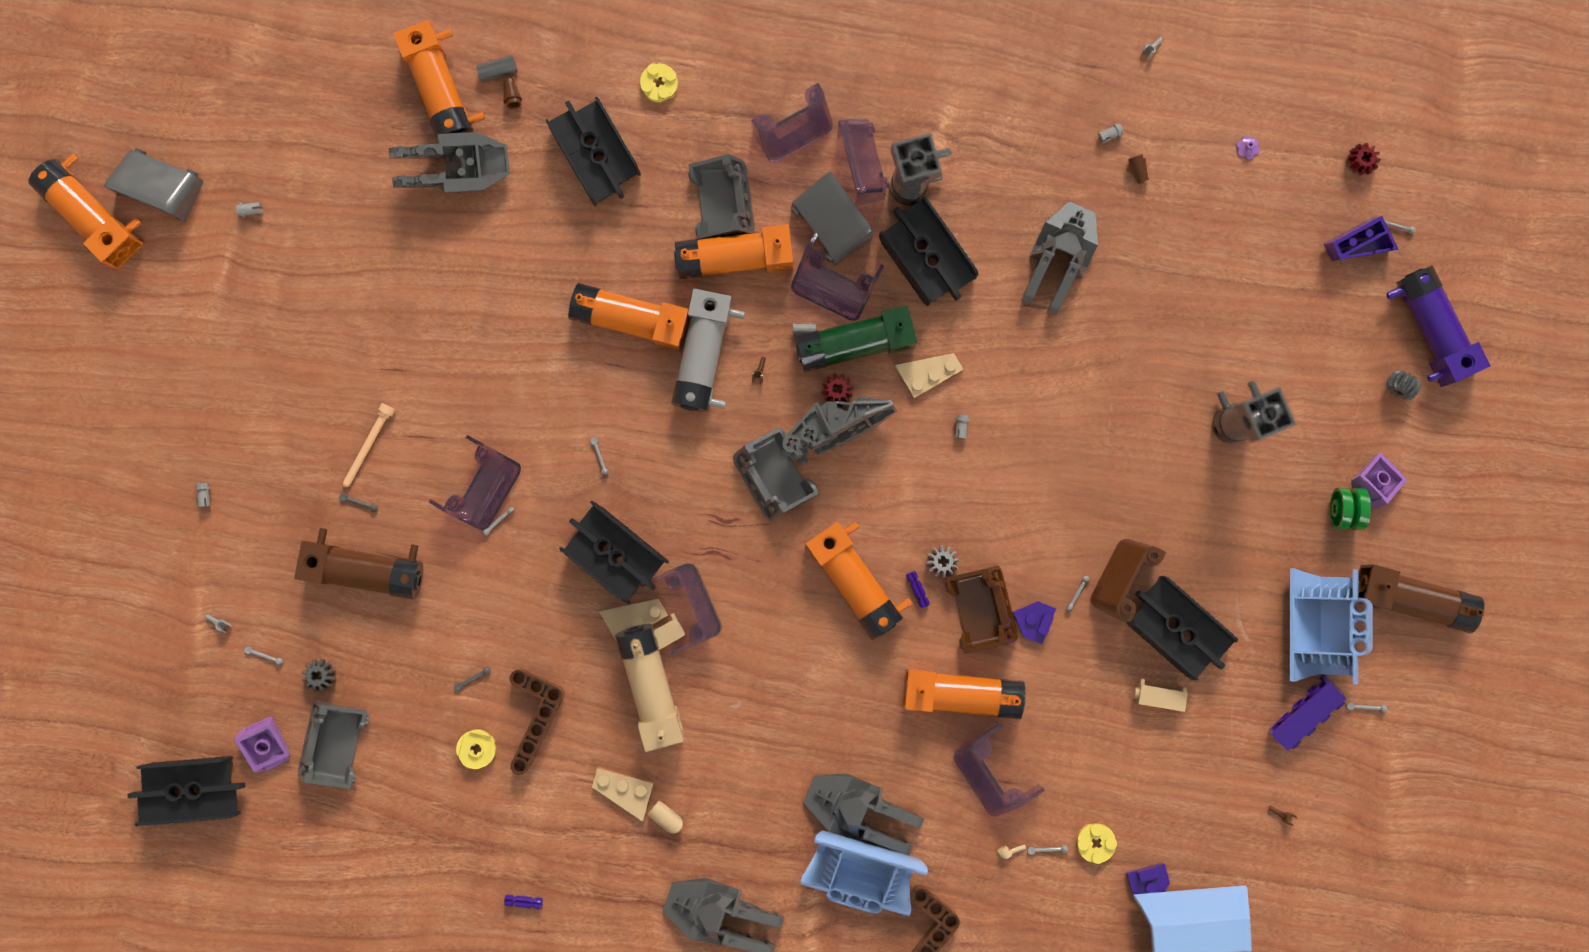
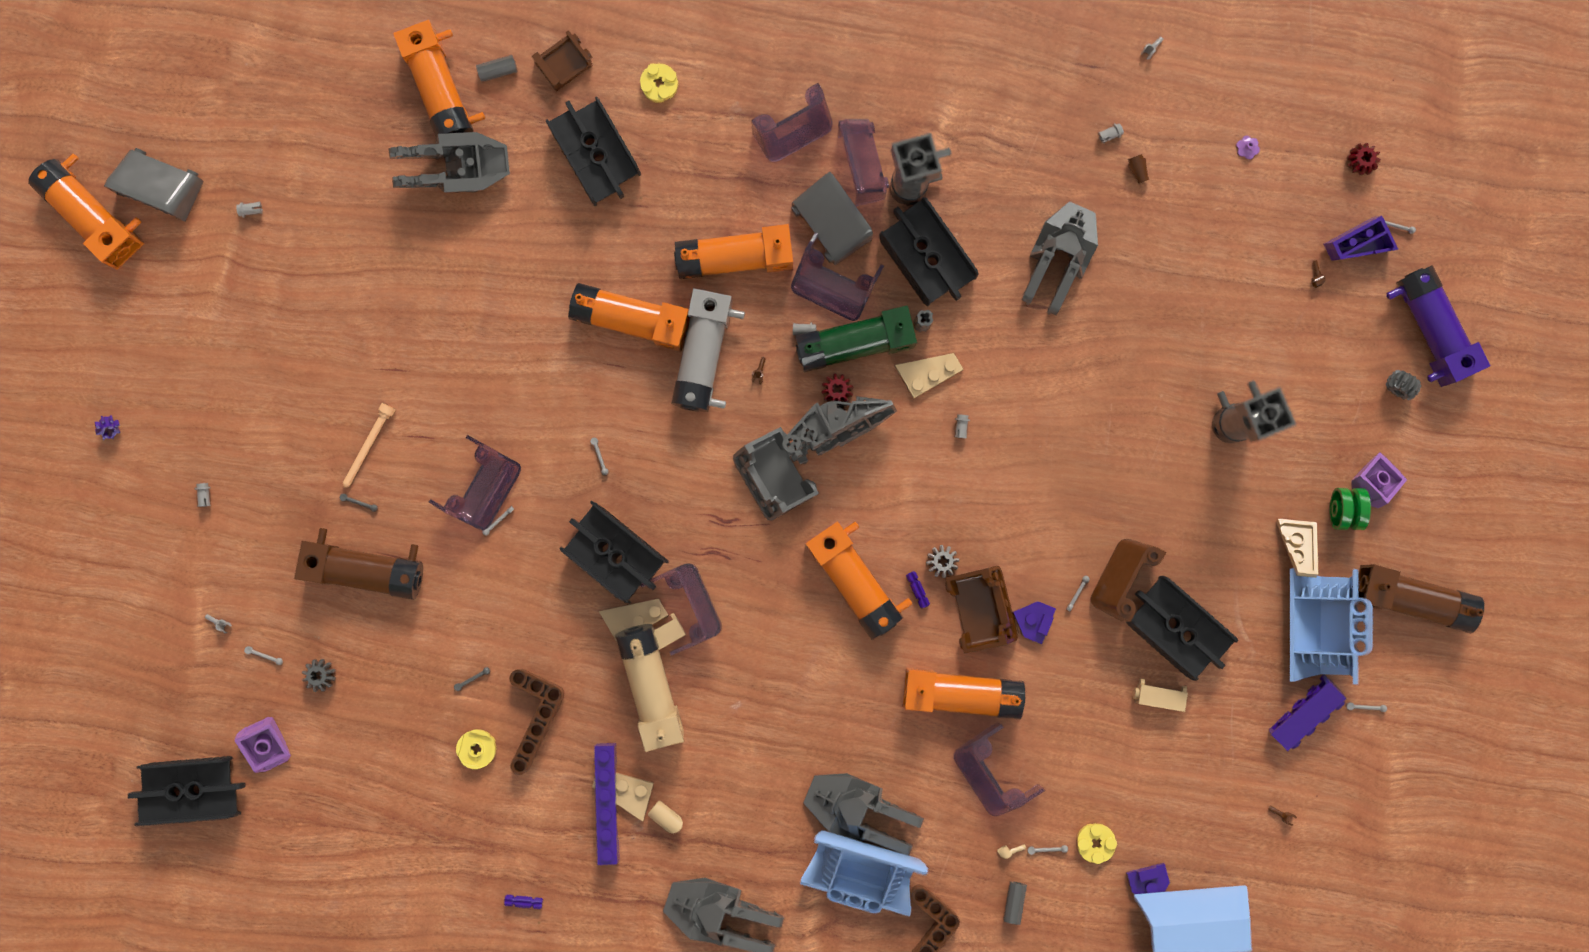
(107, 427): none -> dark purple gear
(331, 744): dark grey windscreen -> none
(511, 94): reddish brown cone -> none
(563, 61): none -> reddish brown panel
(606, 807): none -> dark purple arch
(723, 197): dark grey windscreen -> none
(927, 315): none -> dark grey axle
(1015, 902): none -> dark grey axle
(1301, 545): none -> wing
(1319, 279): none -> reddish brown hand

